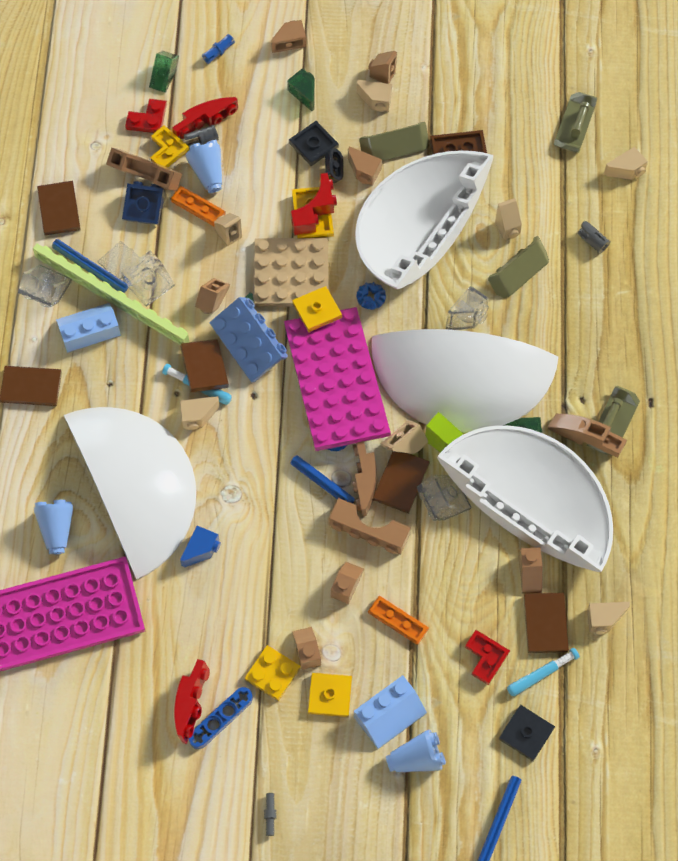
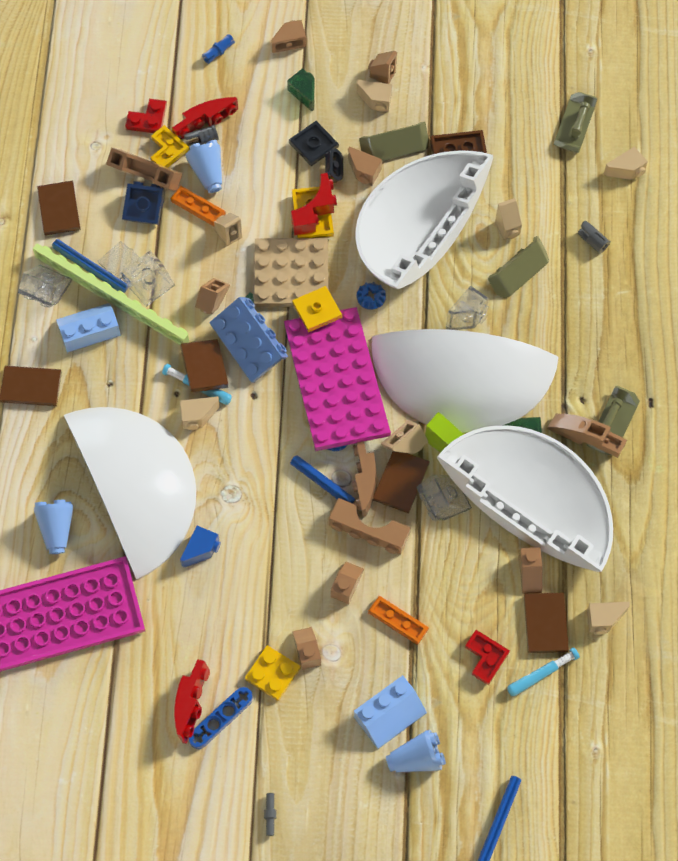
(163, 70): clear green slope -> none
(330, 694): yellow plate -> none
(526, 732): black plate -> none

